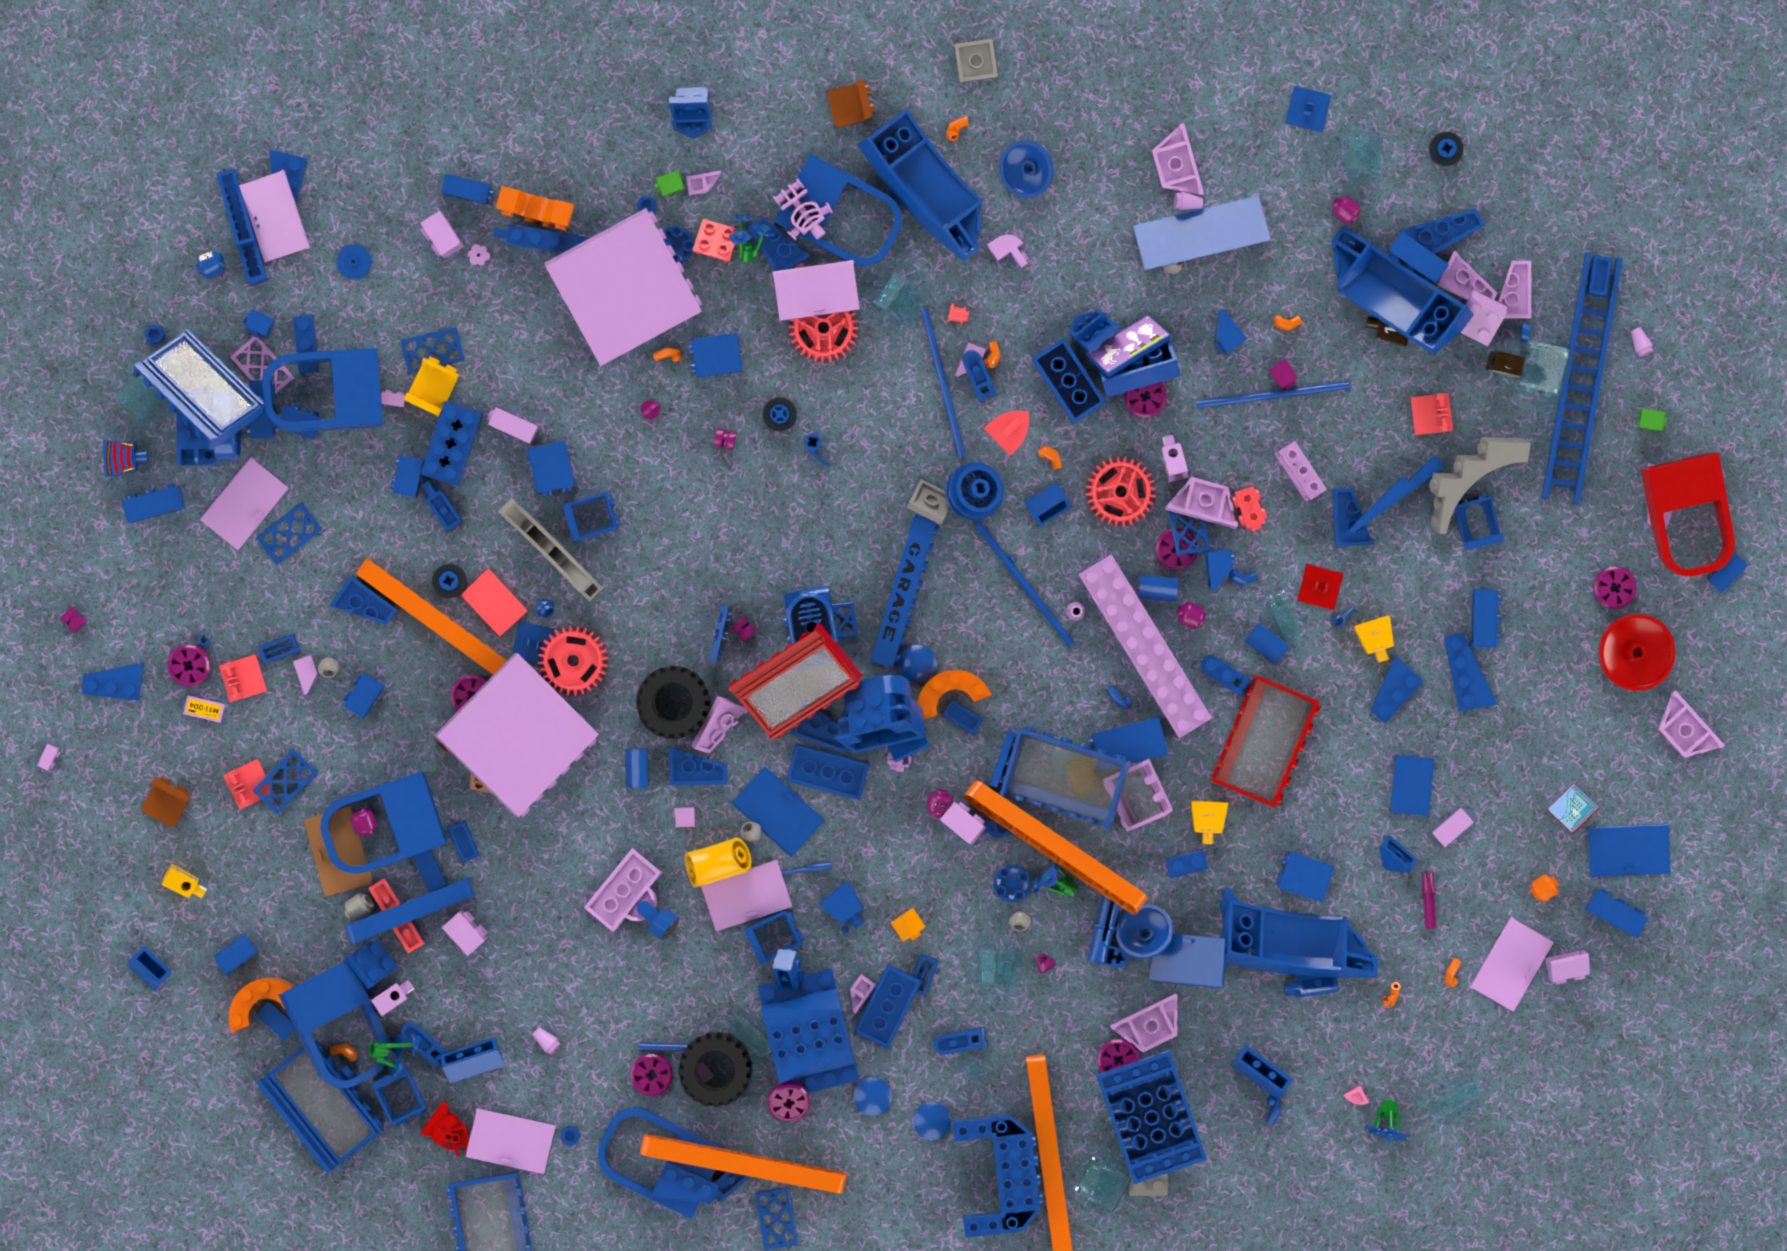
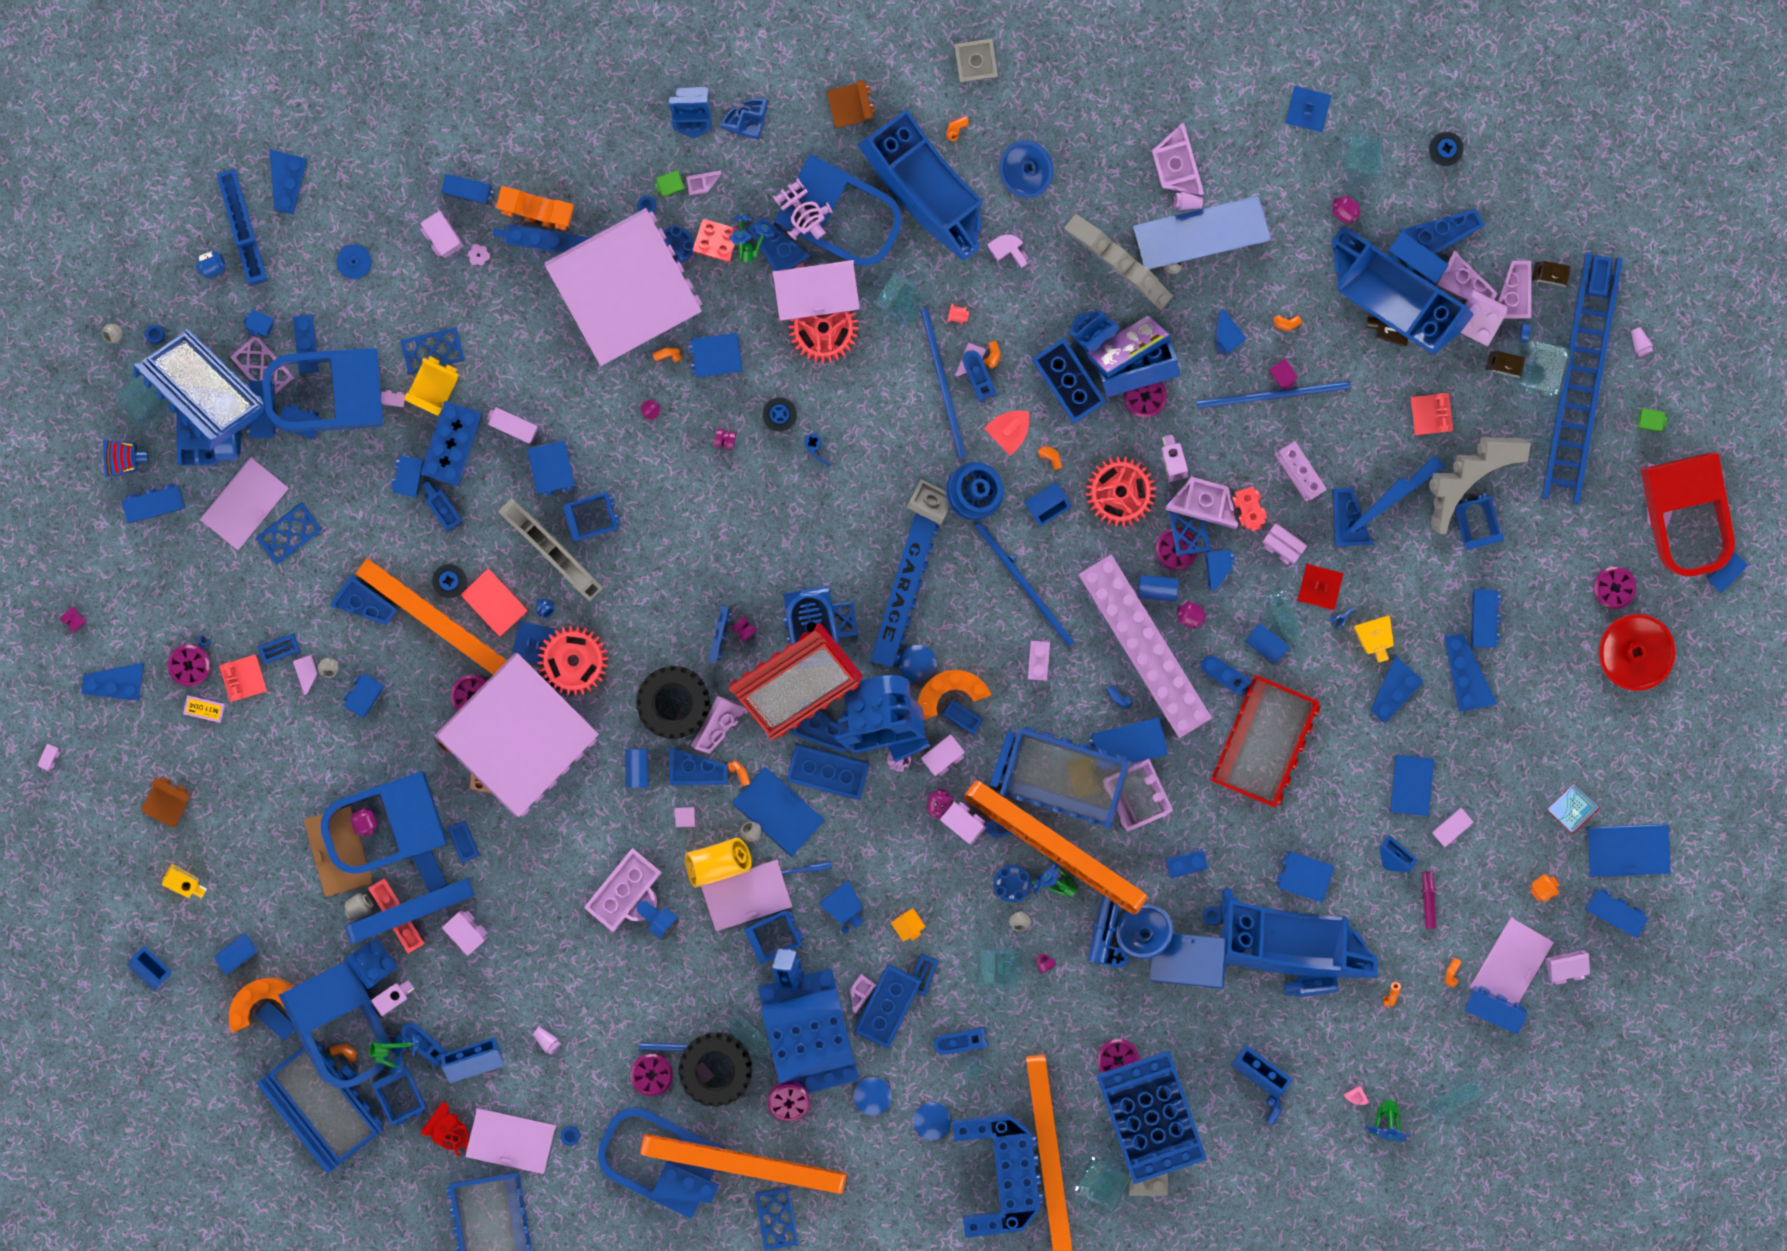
(112, 333): none -> light grey piece
(244, 780): coral hinge -> none
(276, 215): lavender container -> none
(283, 765): blue window -> none
(727, 1184): blue hinge -> none
(738, 121): none -> blue brick
(741, 771): none -> orange arm
(943, 755): none -> lavender brick
(1038, 660): none -> lavender brick
(1069, 611): lavender cone -> none
(1119, 260): none -> light grey arch
(1150, 1025): lavender wing -> none
(1208, 818): yellow torso -> none
(1212, 915): none -> blue tile
(1242, 579): blue arm -> none
(1283, 544): none -> lavender brick
(1496, 1009): none -> blue brick
(1551, 273): none -> dark brown torso
(1686, 729): lavender wing -> none

